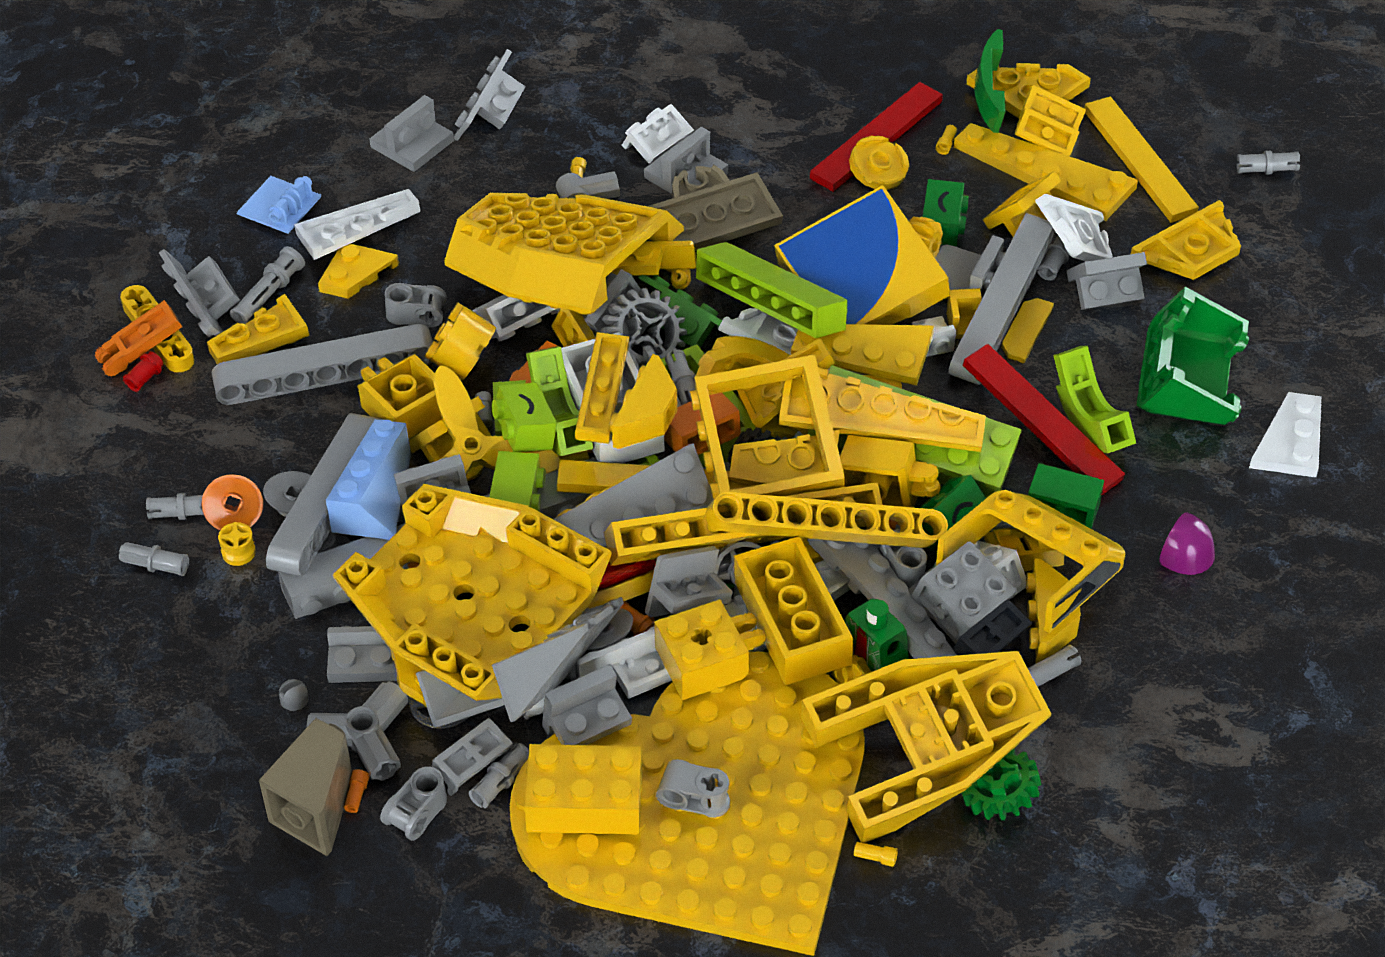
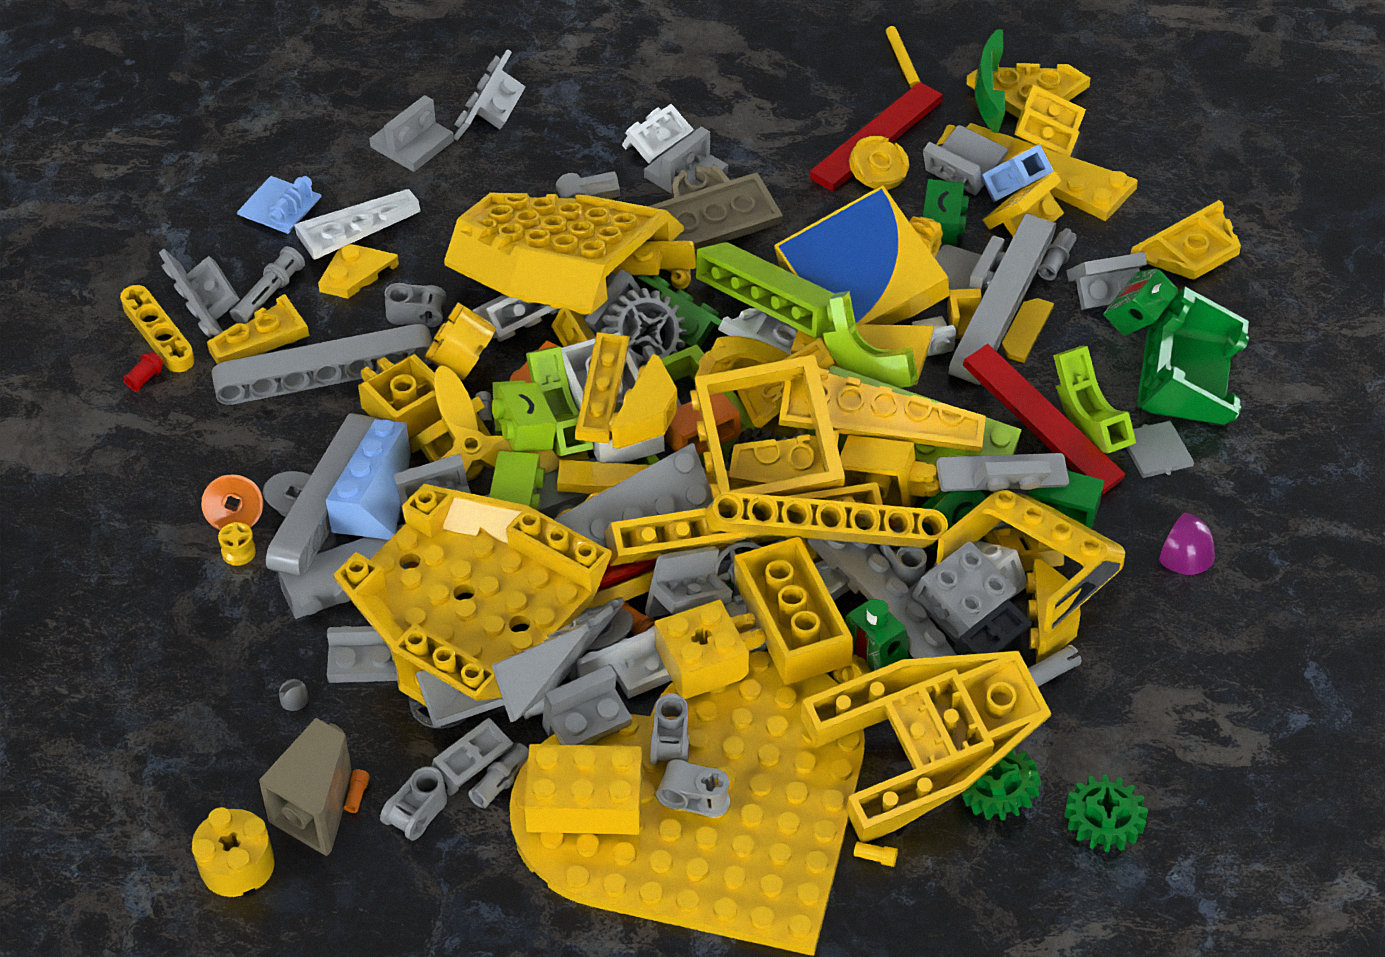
(137, 338): orange hinge -> none
(154, 558): light grey axle -> none
(178, 506): light grey pin -> none
(233, 852): none -> yellow brick
(366, 727): light grey piece -> none
(578, 166): yellow piece -> none
(670, 736): none -> light grey piece
(681, 375): light grey pin -> none
(858, 356): none -> lime arch
(902, 56): none -> yellow bar
(964, 158): none -> light grey bracket
(1002, 472): none -> light grey bracket
(1016, 173): none -> light blue brick
(1076, 227): white wing -> none
(1106, 813): none -> green gear
(1141, 159): yellow tile -> none
(1148, 294): none -> green torso
(1159, 450): none -> light grey piece
(1268, 162): light grey pin -> none
(1292, 438): white wing -> none

